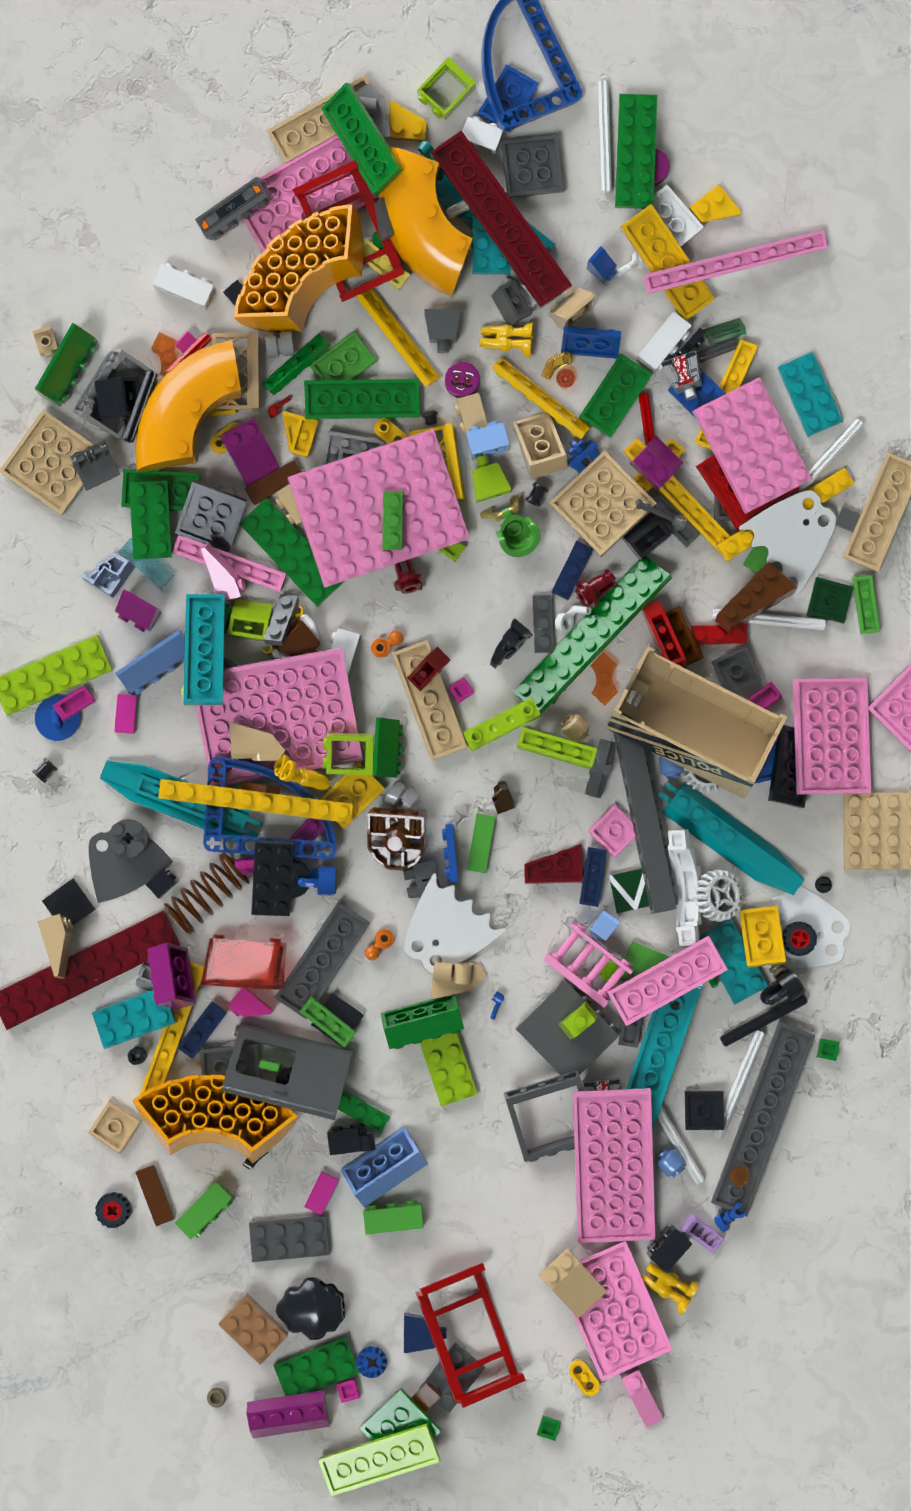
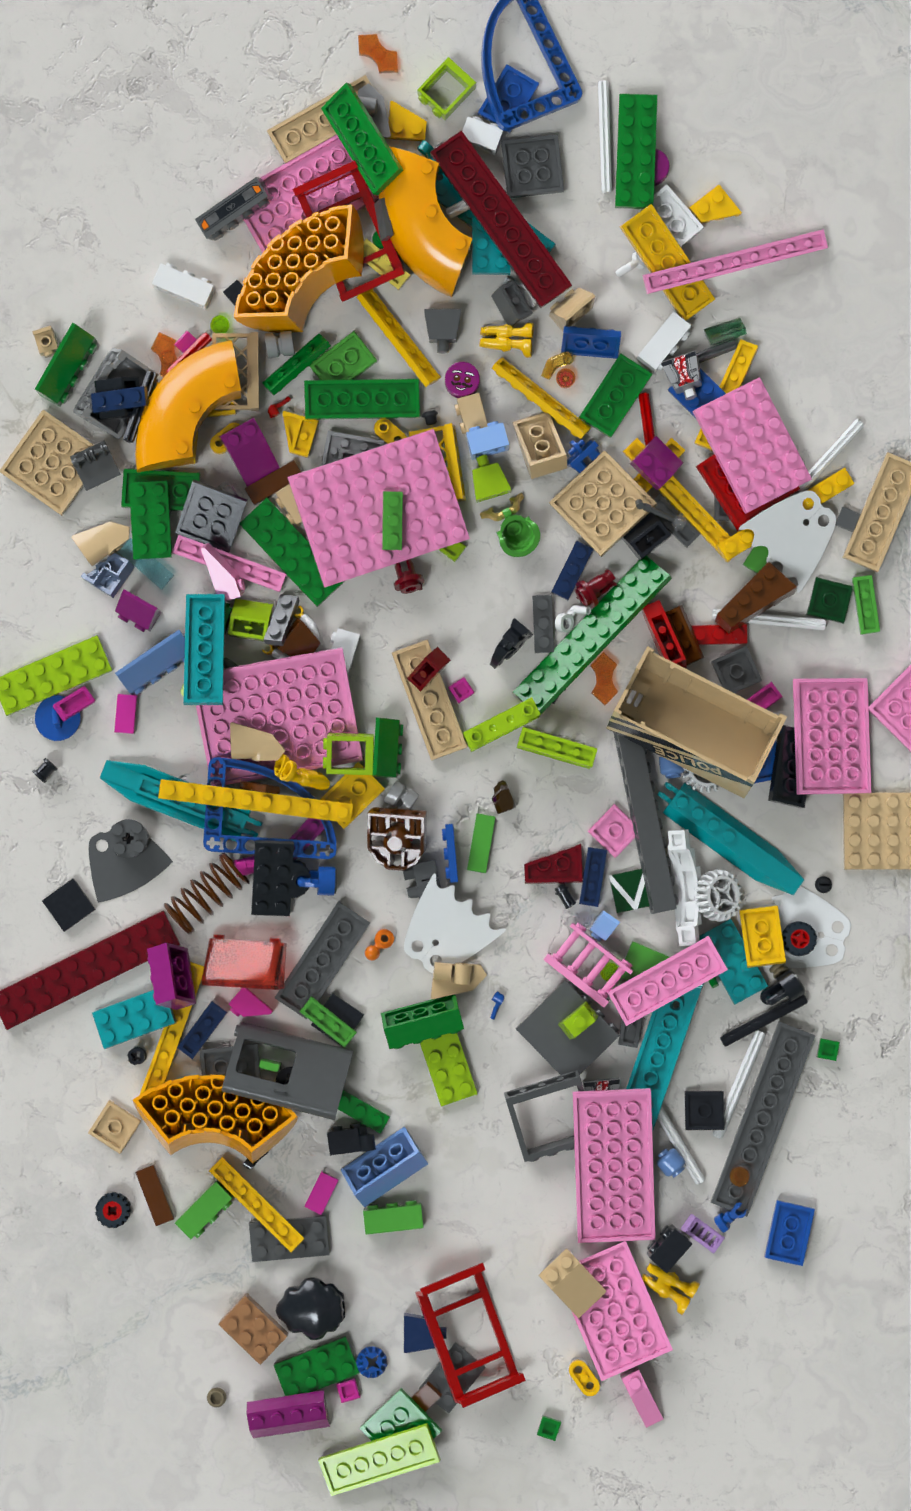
(57, 941): tan slope -> none
(101, 541): none -> tan panel
(119, 399): none -> dark blue plate
(143, 979): light grey slope -> none
(162, 883): black brick -> none
(219, 324): none -> clear neon green plate
(256, 1205): none -> yellow plate
(370, 47): none -> clear orange tile
(394, 638): orange plate -> none
(536, 494): black bush -> none
(565, 896): none -> black pin
(575, 728): tan head -> none
(600, 768): dark grey piece -> none
(602, 265): blue slope -> none
(696, 340): black plate -> none
(789, 1233): none -> blue plate
(810, 394): teal plate -> none

